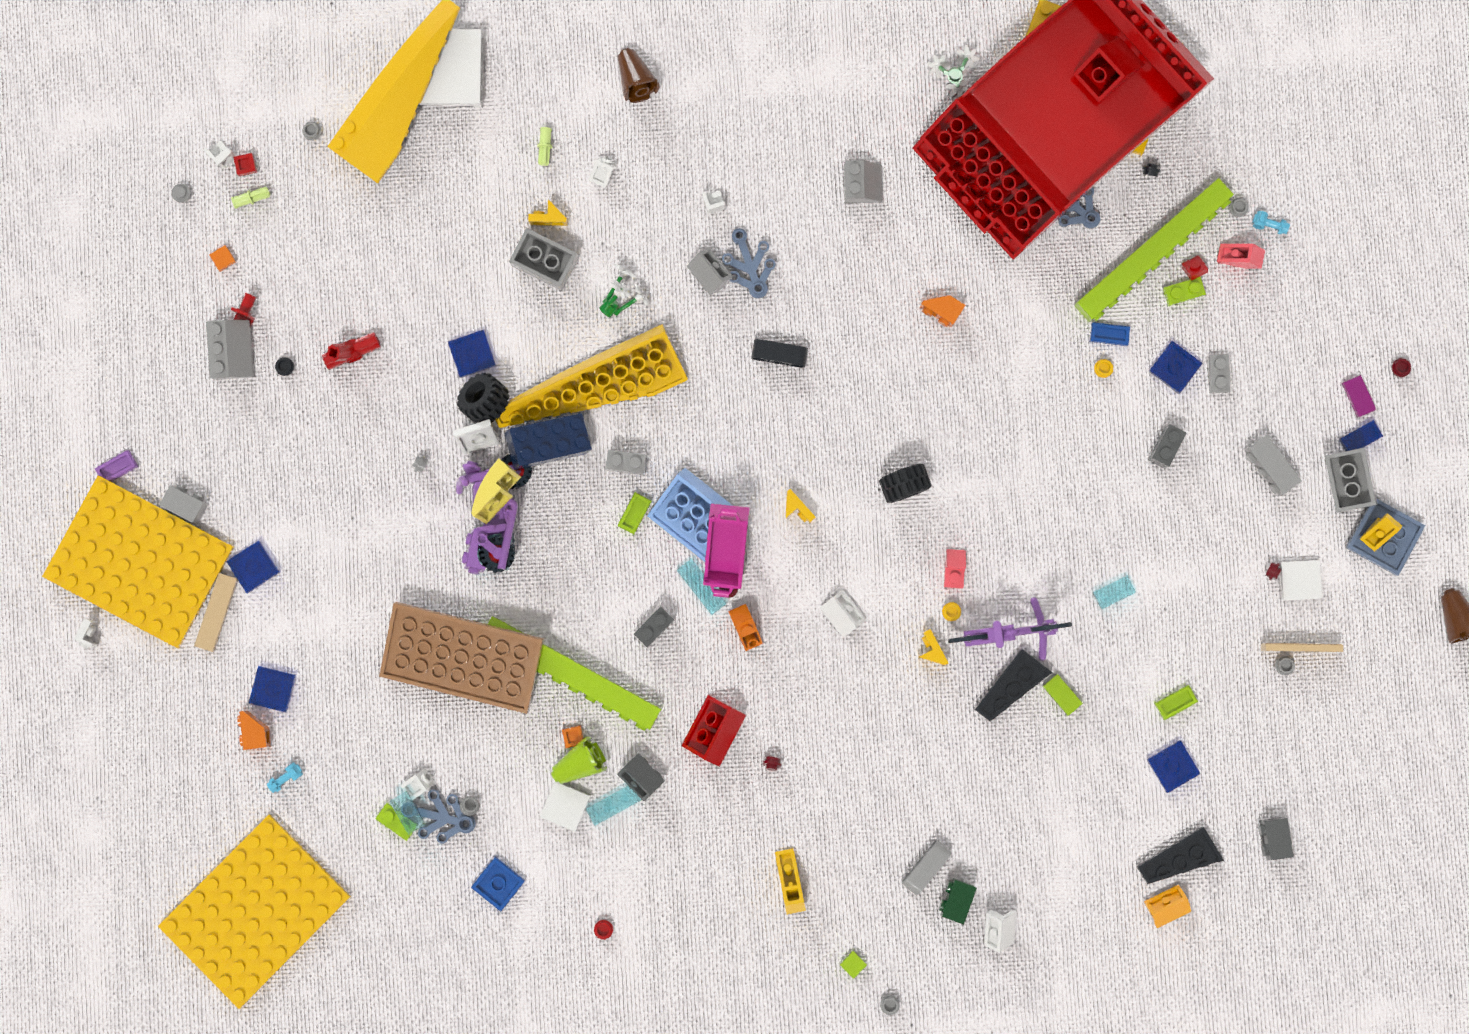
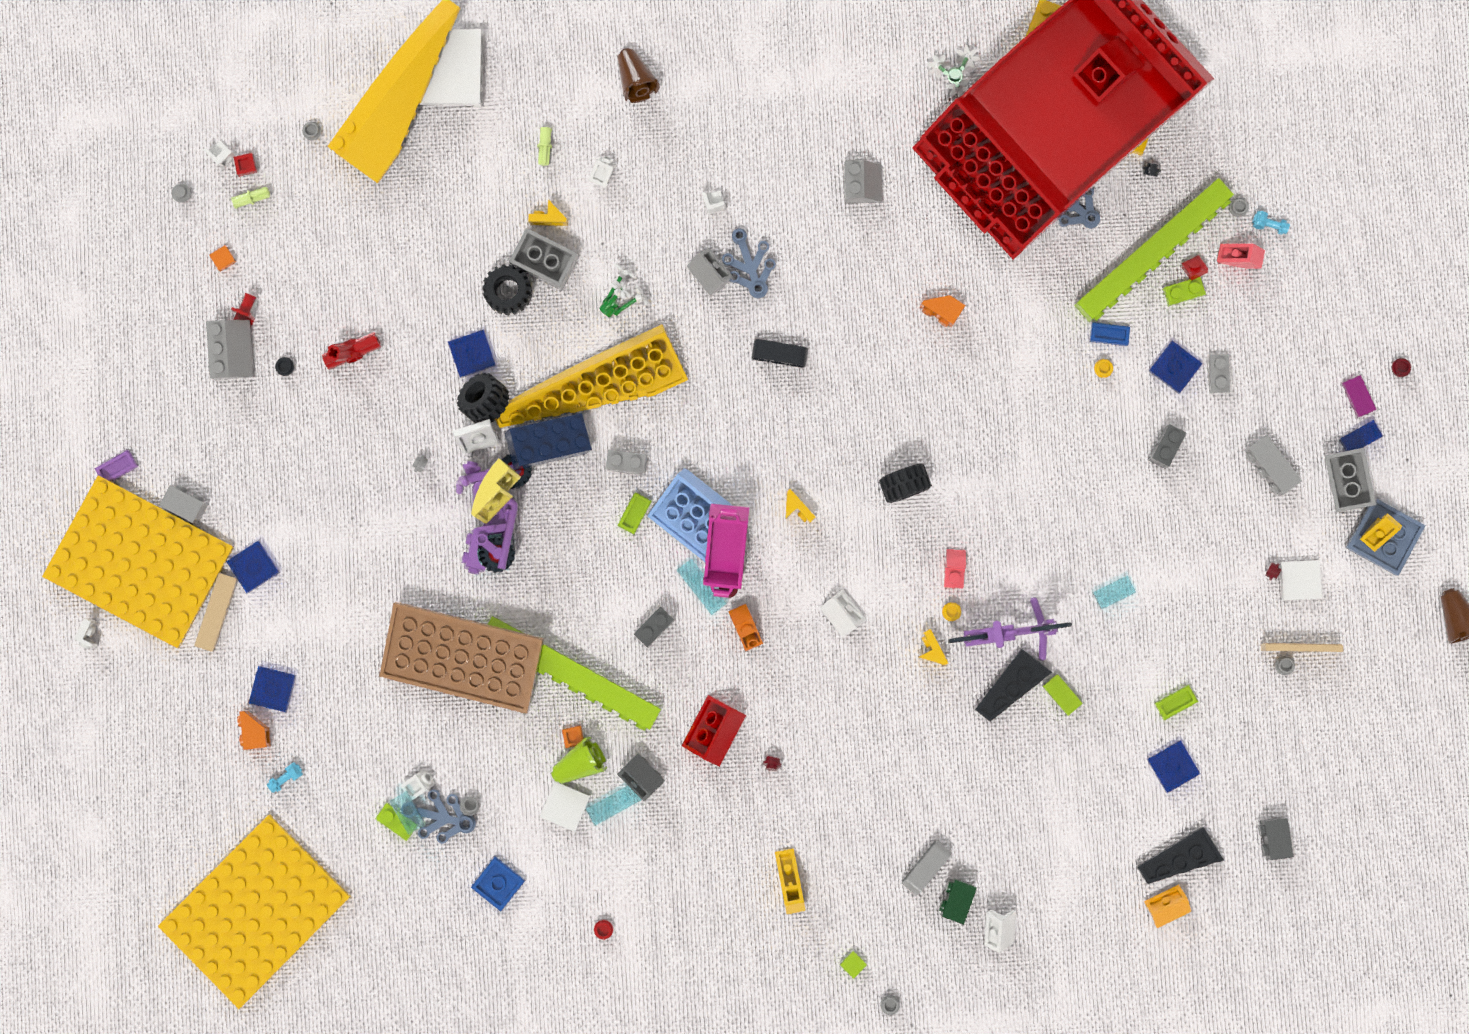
(496, 278): none -> black tyre

